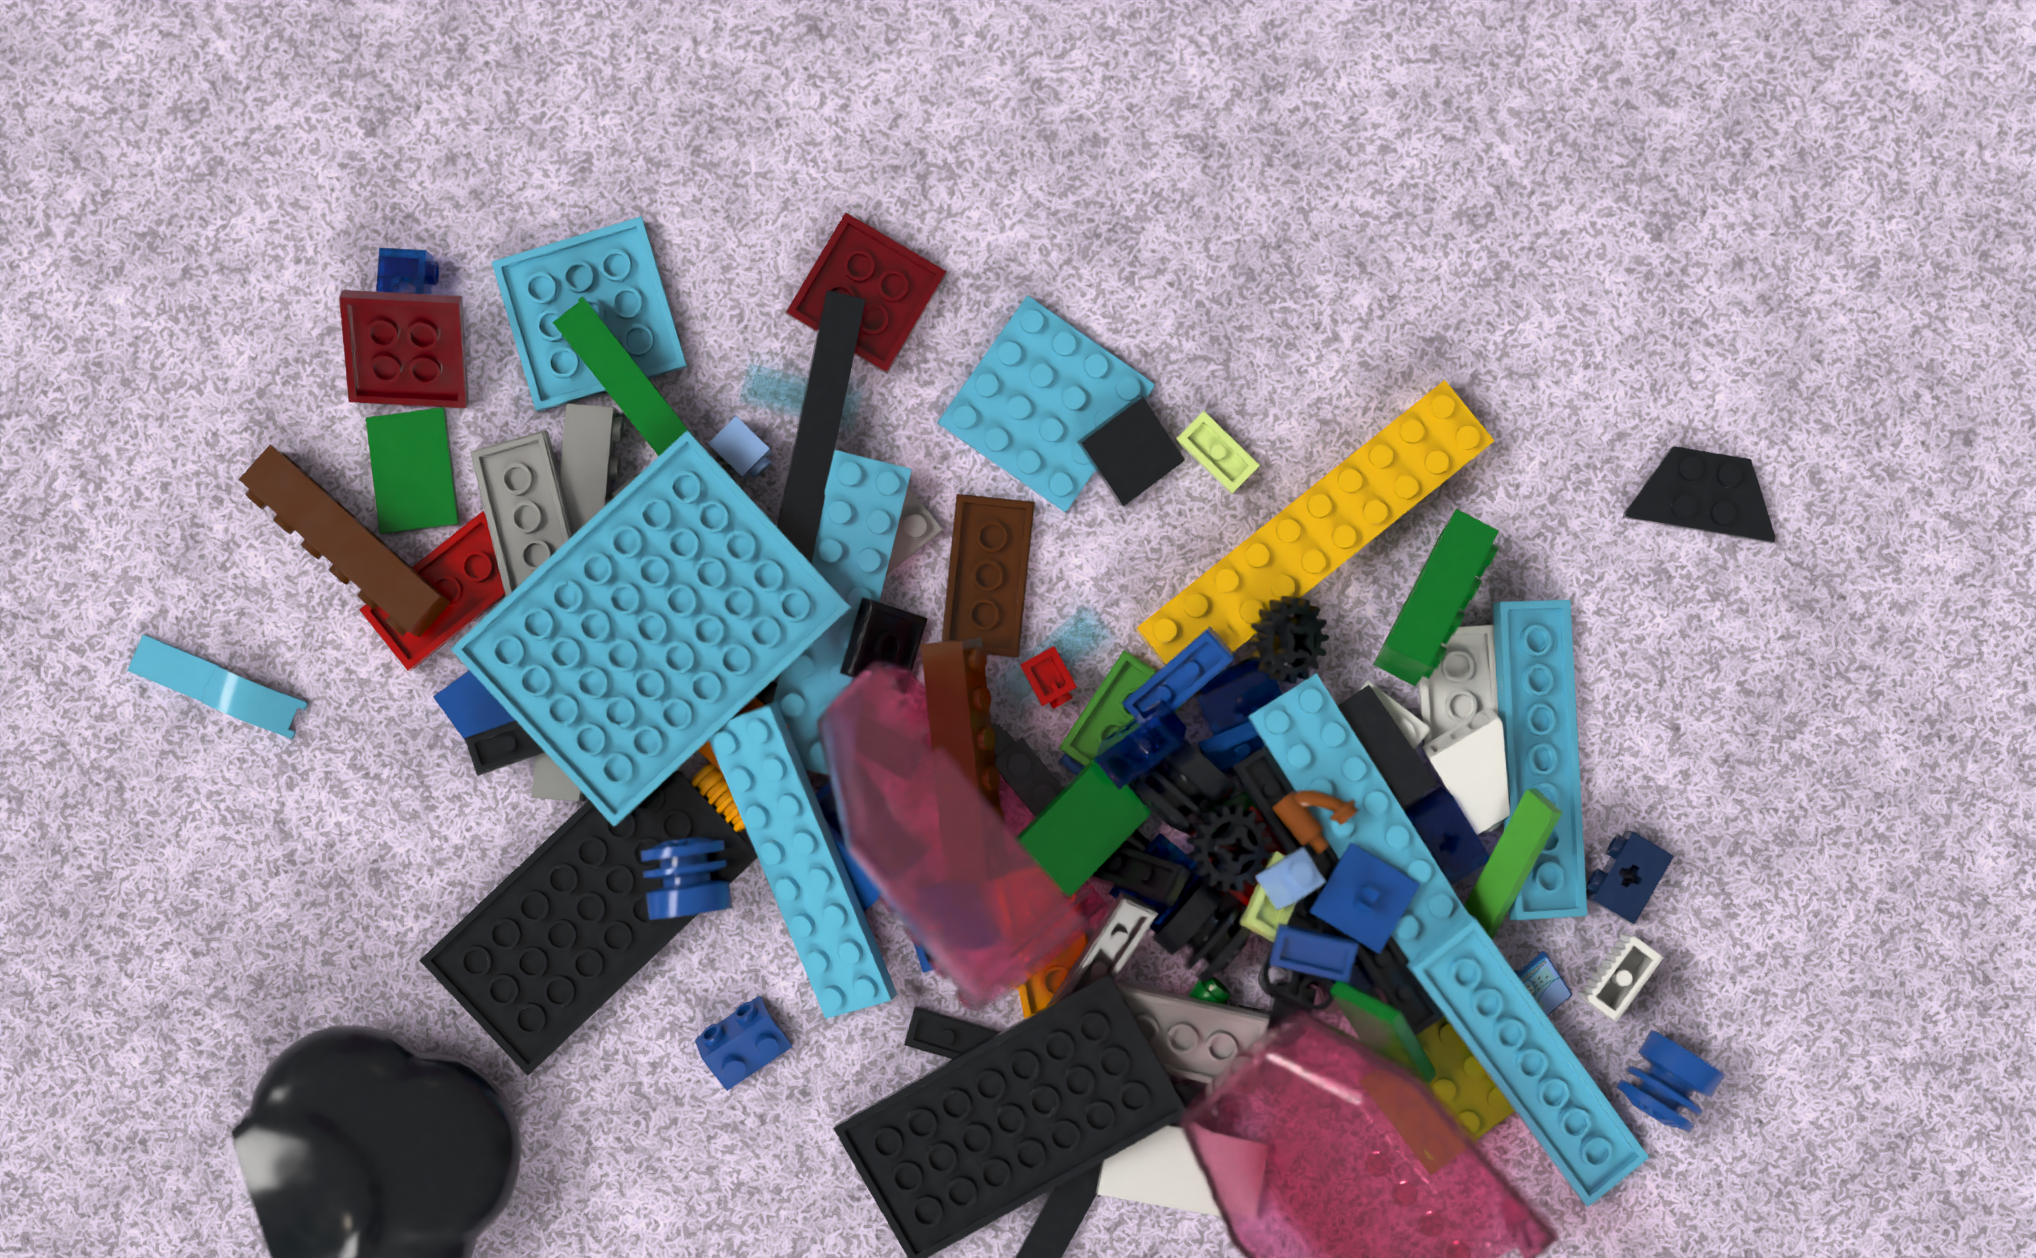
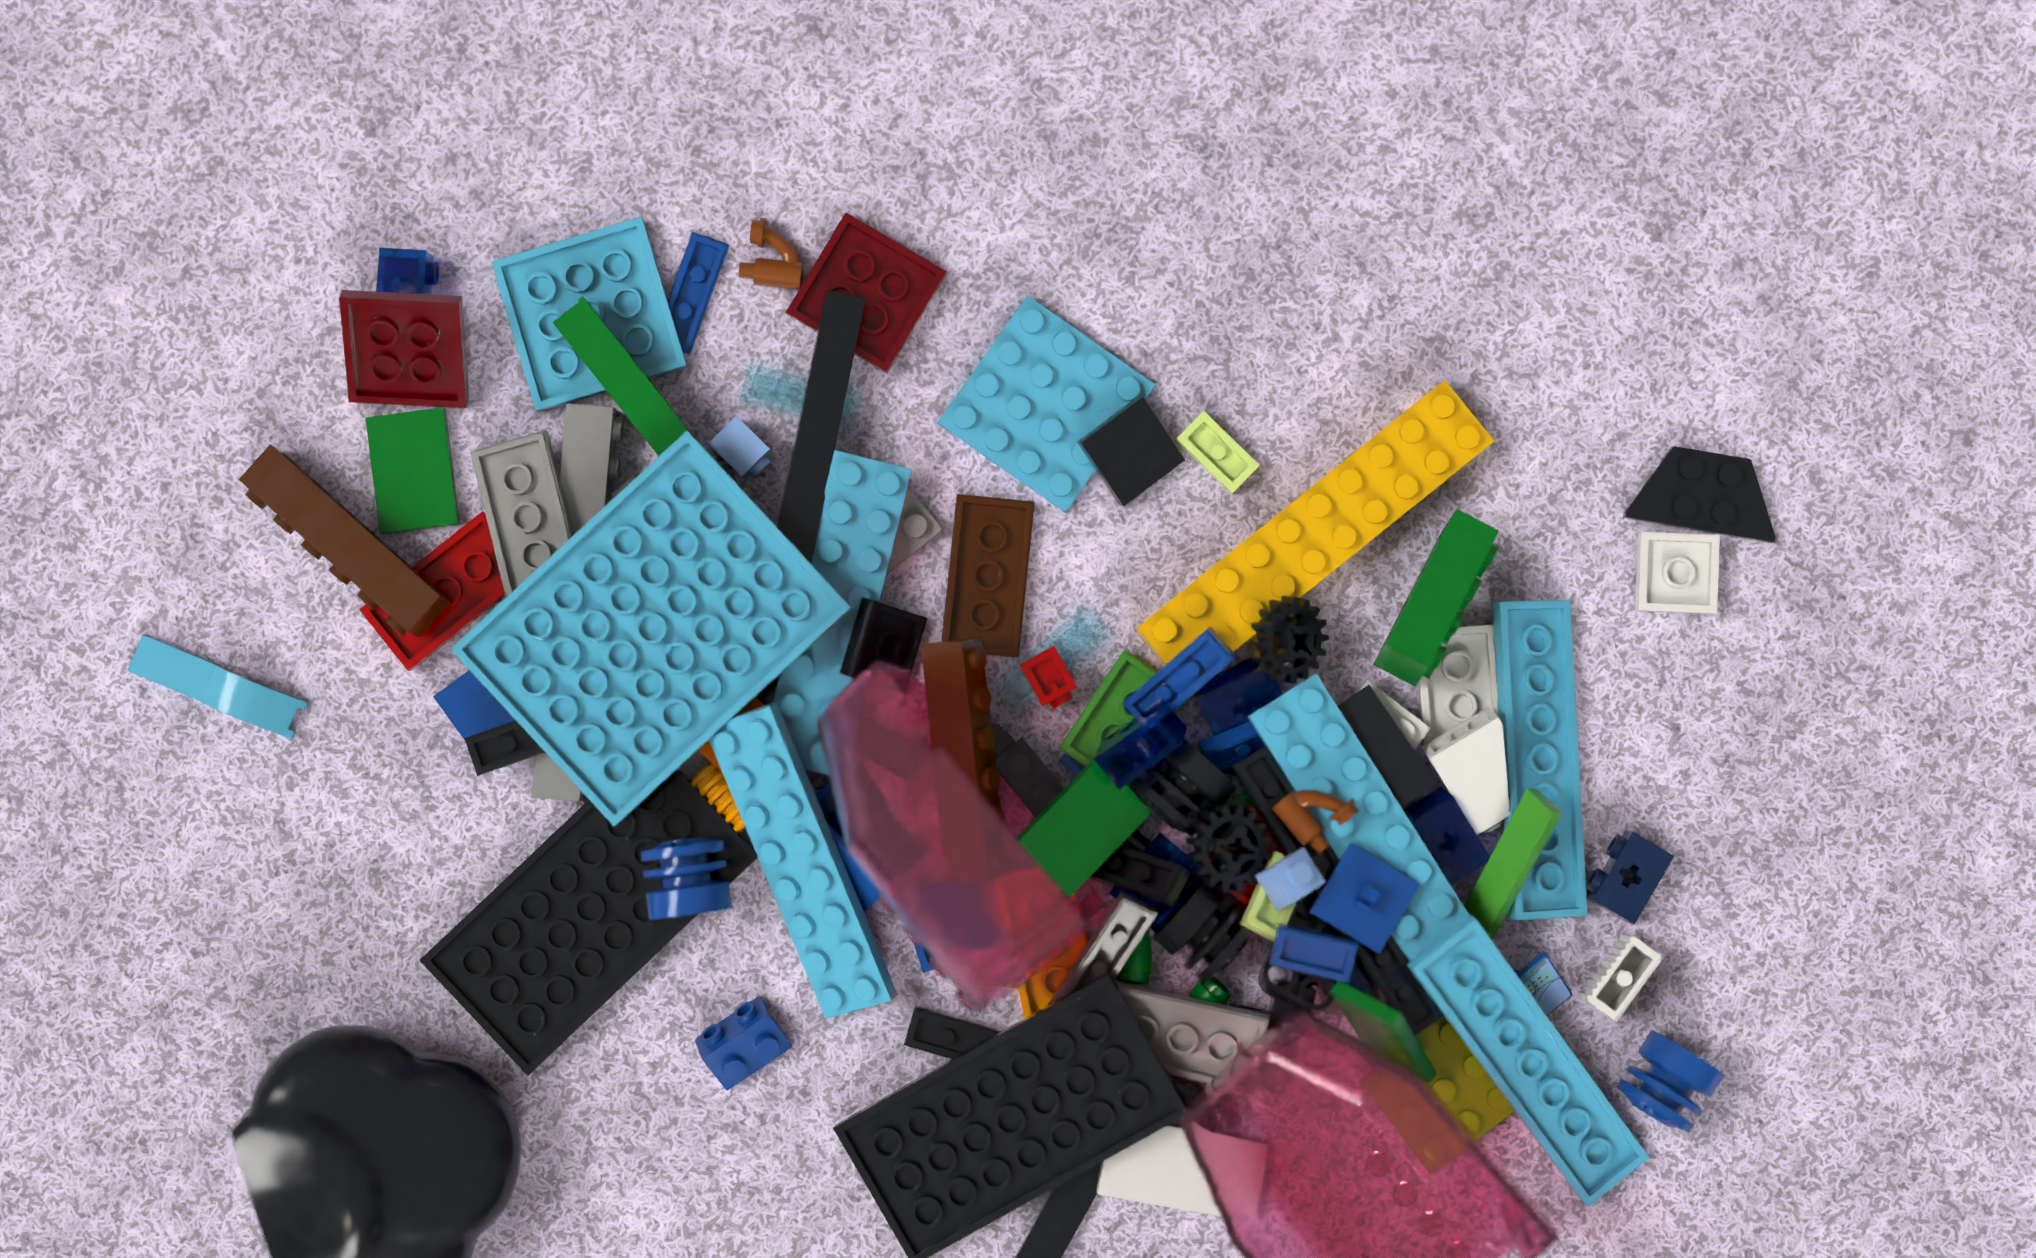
(695, 286): none -> blue tile
(772, 272): none -> dark orange plant
(1139, 964): none -> green cone
(1677, 572): none -> white plate

